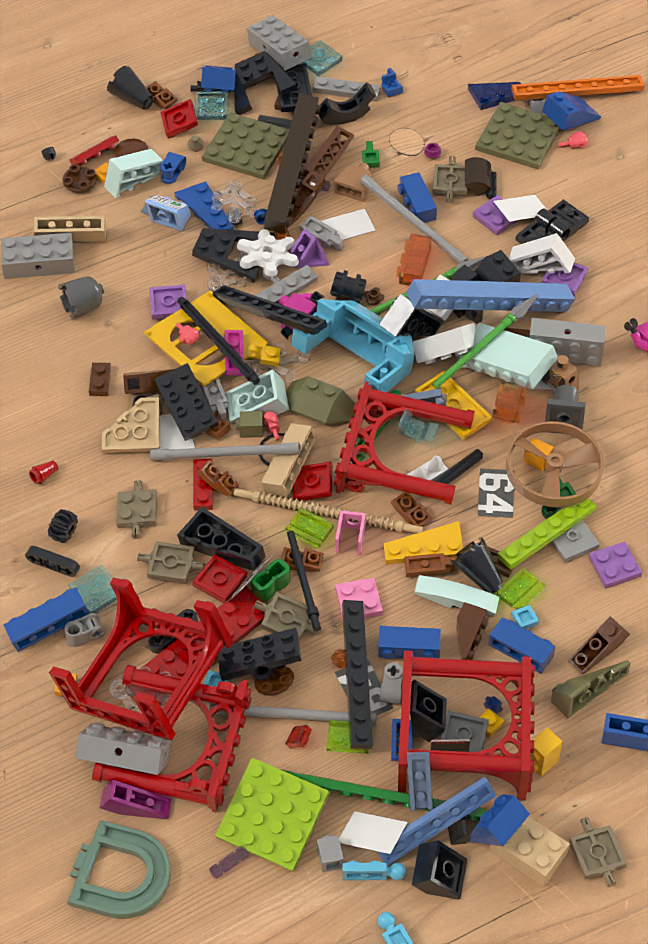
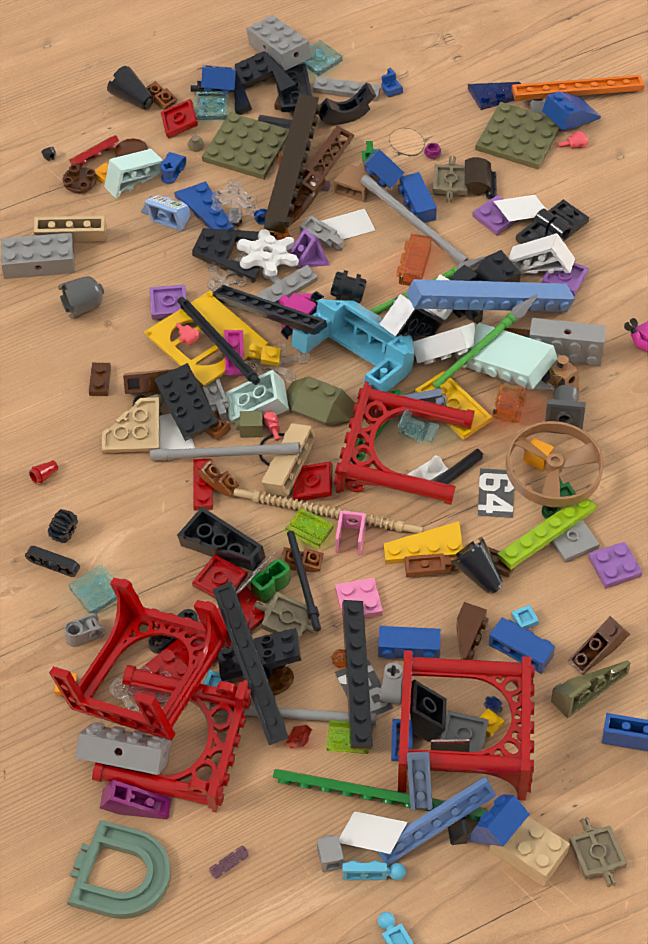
(45, 619): blue brick -> none
(136, 508): dark tan plate -> none
(170, 562): dark tan plate -> none
(250, 663): none -> black plate
(272, 814): lime plate -> none
(374, 296): reddish brown plate -> none
(383, 168): none -> blue slope
(411, 511): dark orange slope -> none
(439, 870): black slope -> none
(453, 593): light aqua slope -> none
(520, 589): clear neon green plate -> none
(546, 751): yellow piece -> none

